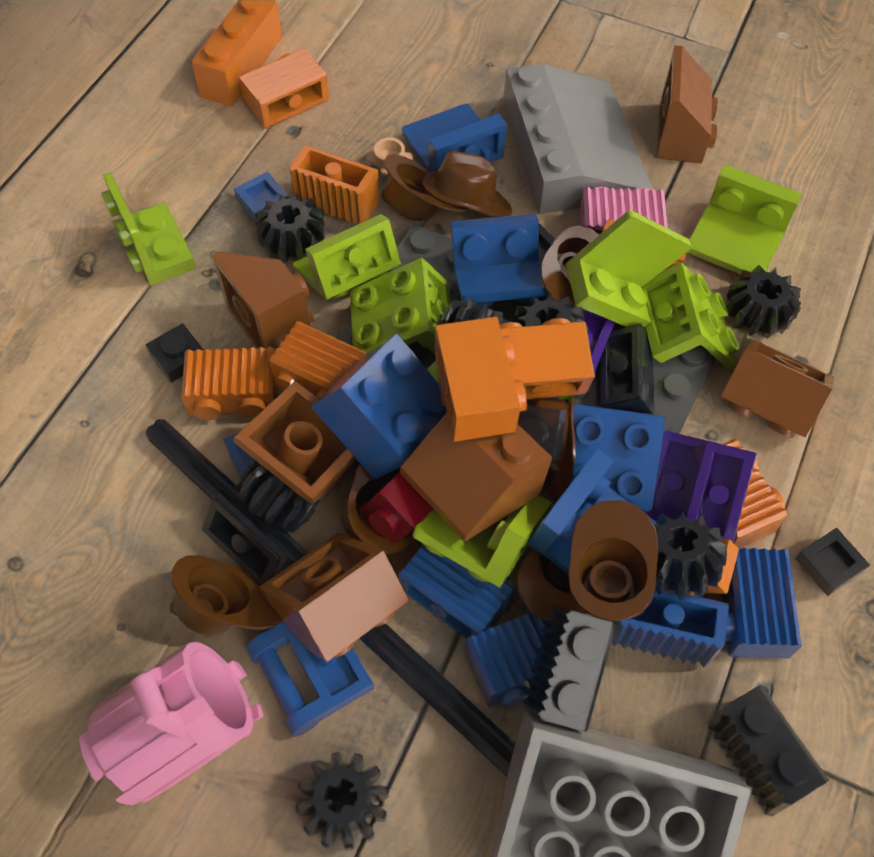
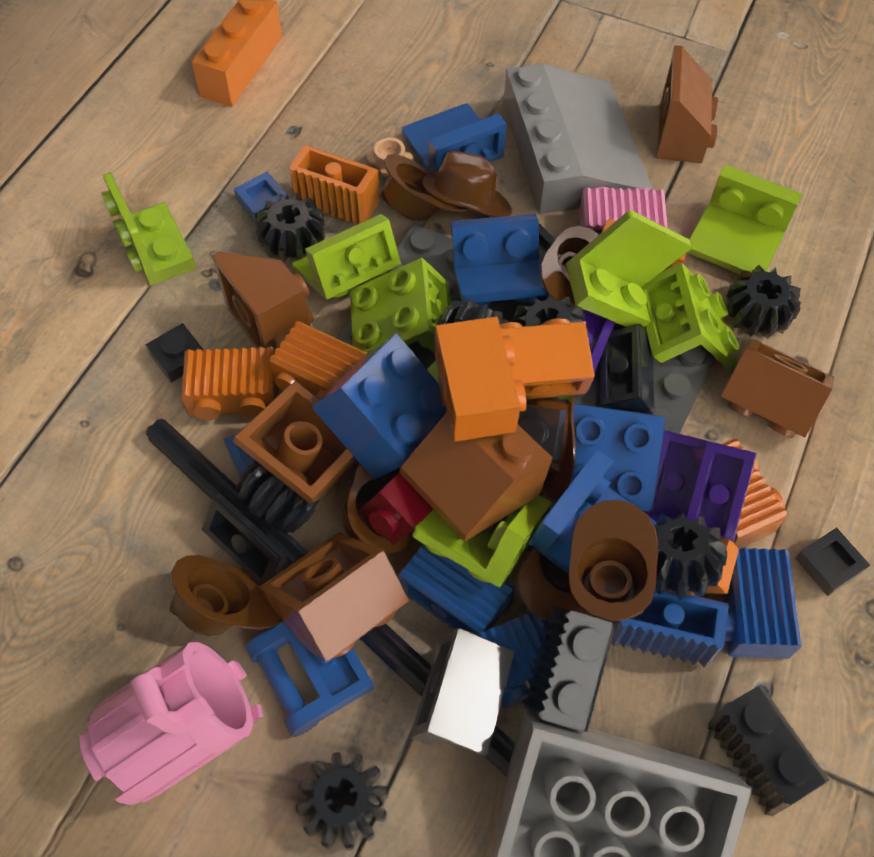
(284, 87): orange brick -> none
(463, 692): none -> panel

